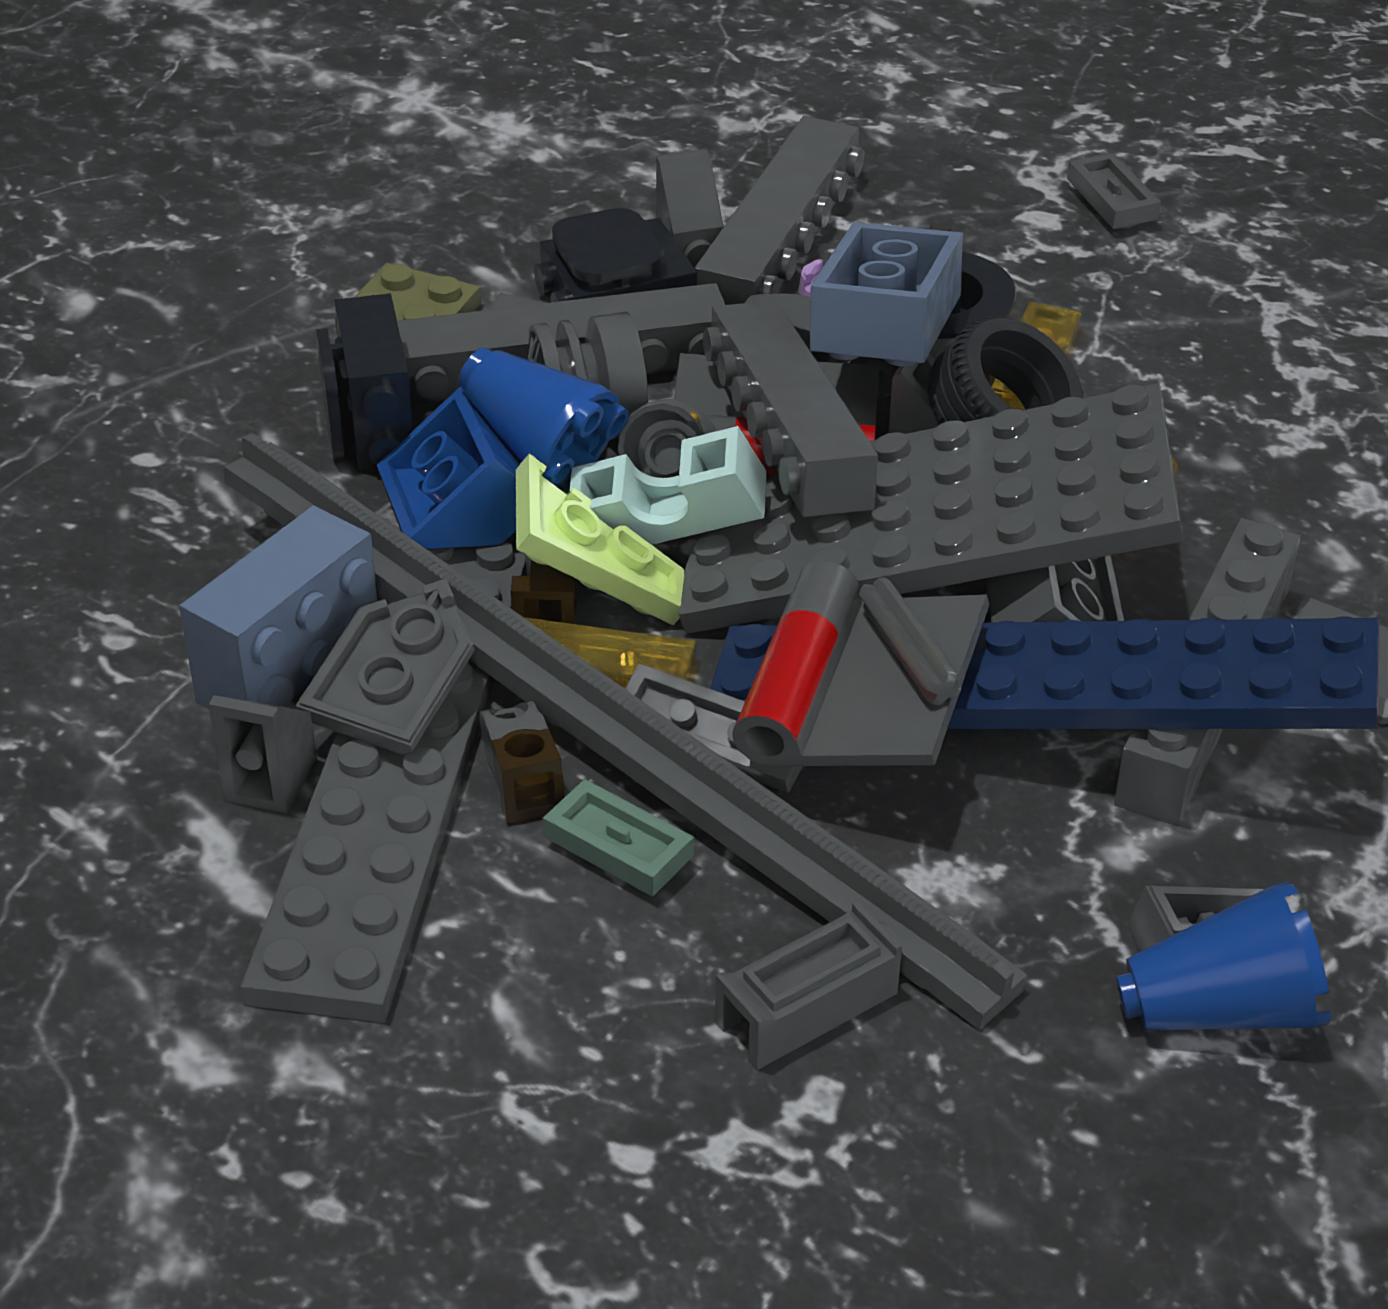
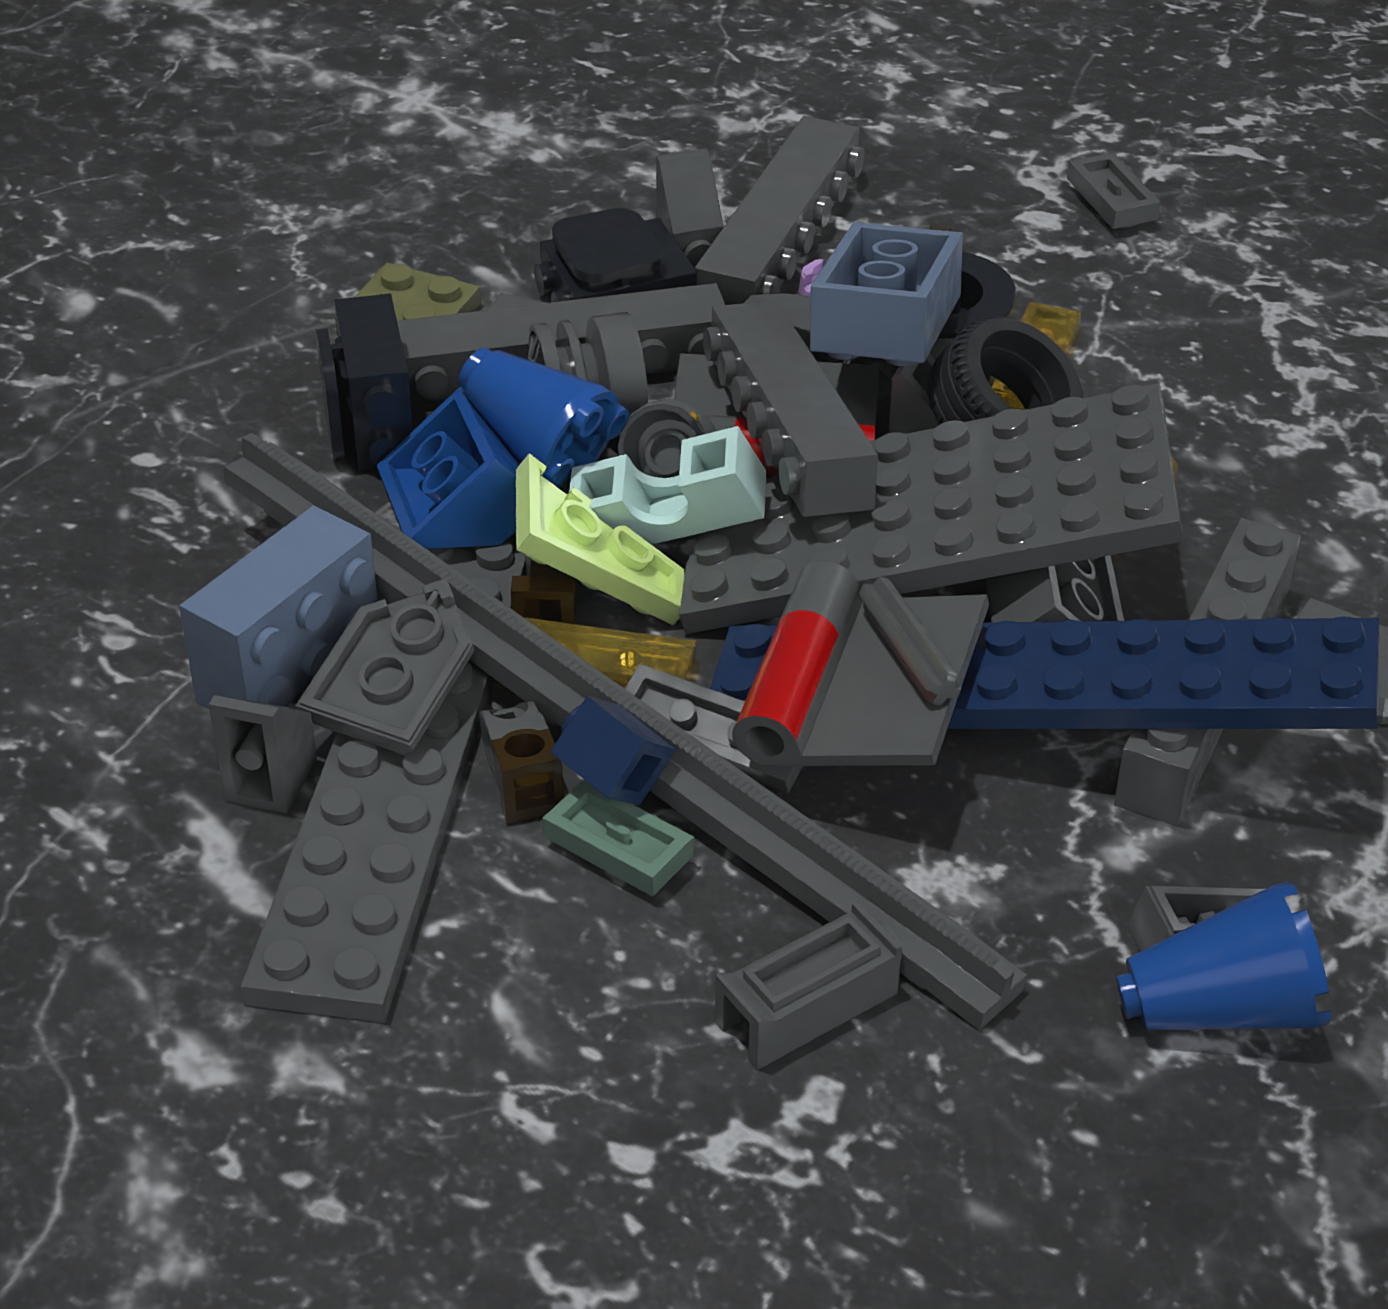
(612, 750): none -> dark blue brick

